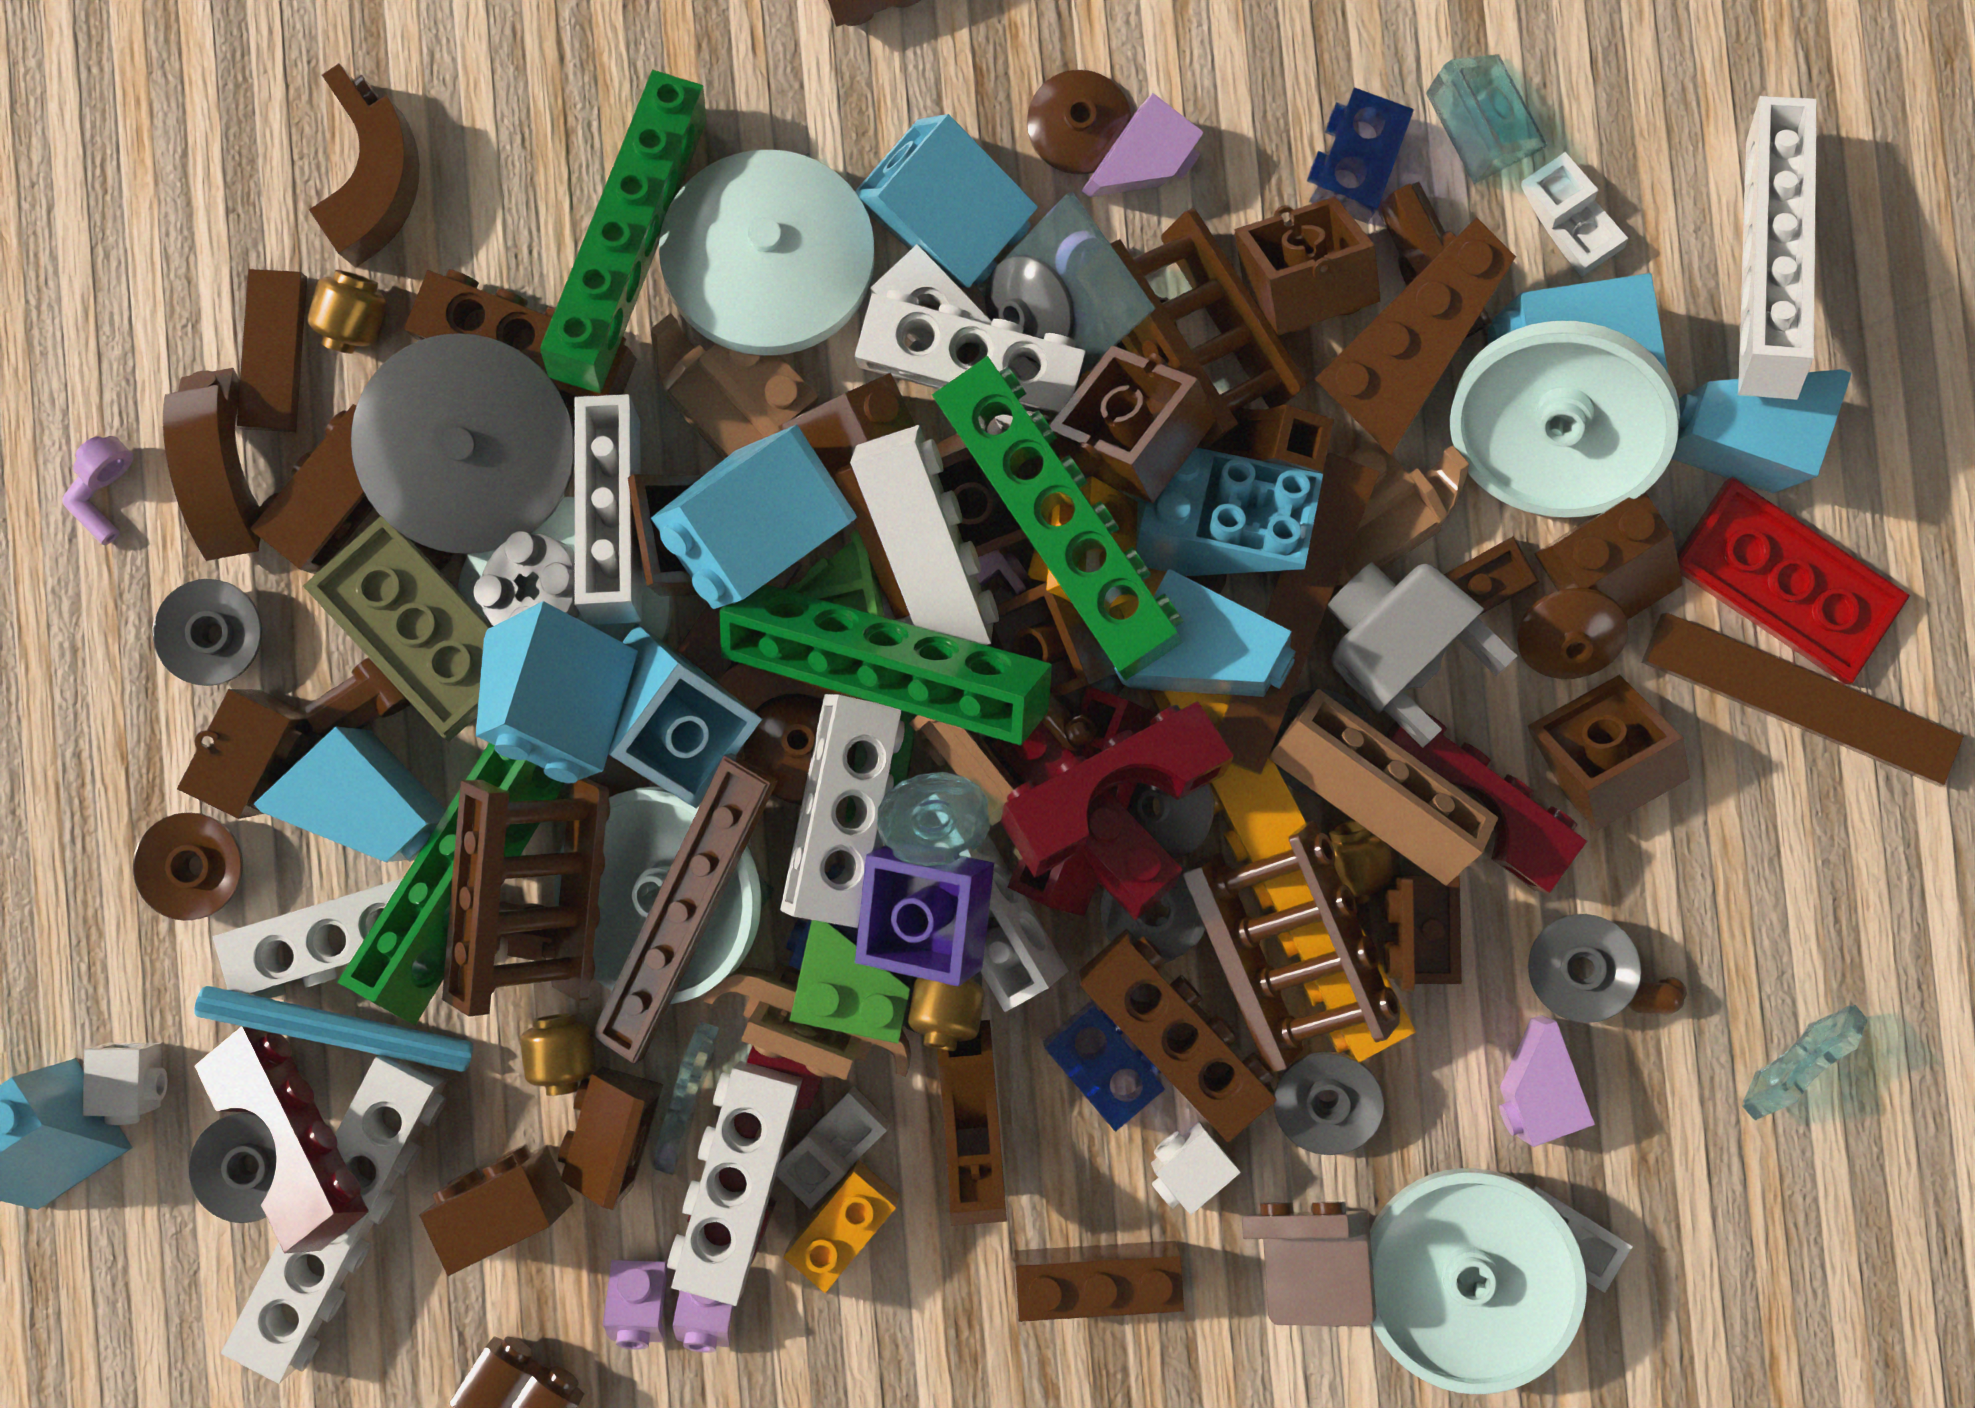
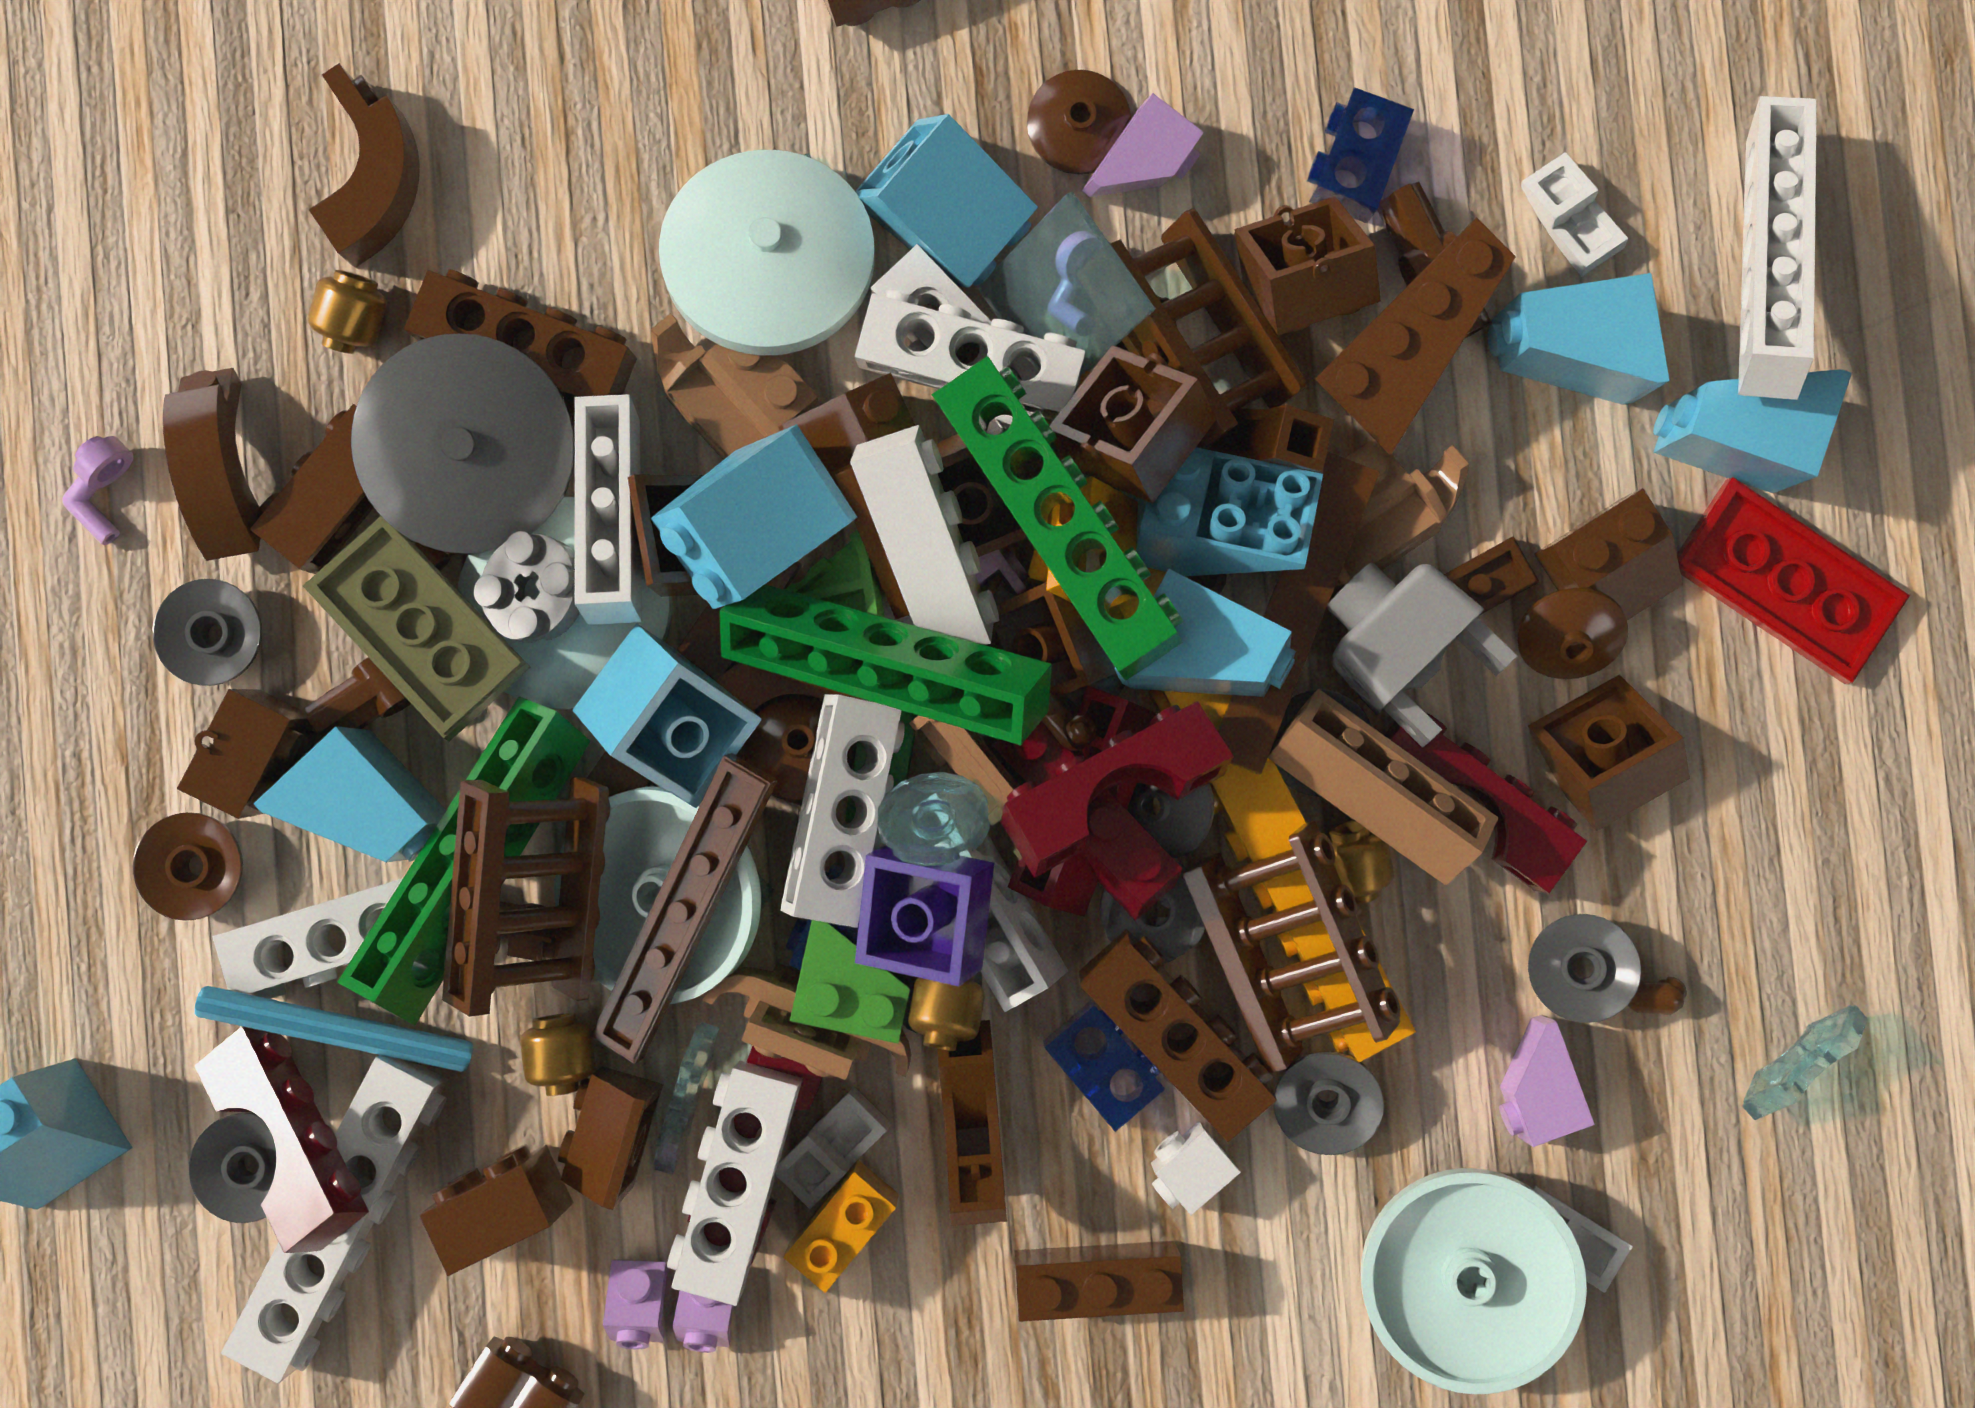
(123, 1081): white brick -> none
(272, 350): reddish brown tile -> none
(552, 691): medium azure slope -> none
(624, 232): green brick -> none
(1030, 295): dark grey dish -> none
(1316, 1263): bracket -> none
(1424, 931): reddish brown bracket -> none
(1484, 115): clear light blue slope -> none
(1565, 418): light aqua dish -> none
(1802, 699): reddish brown tile -> none

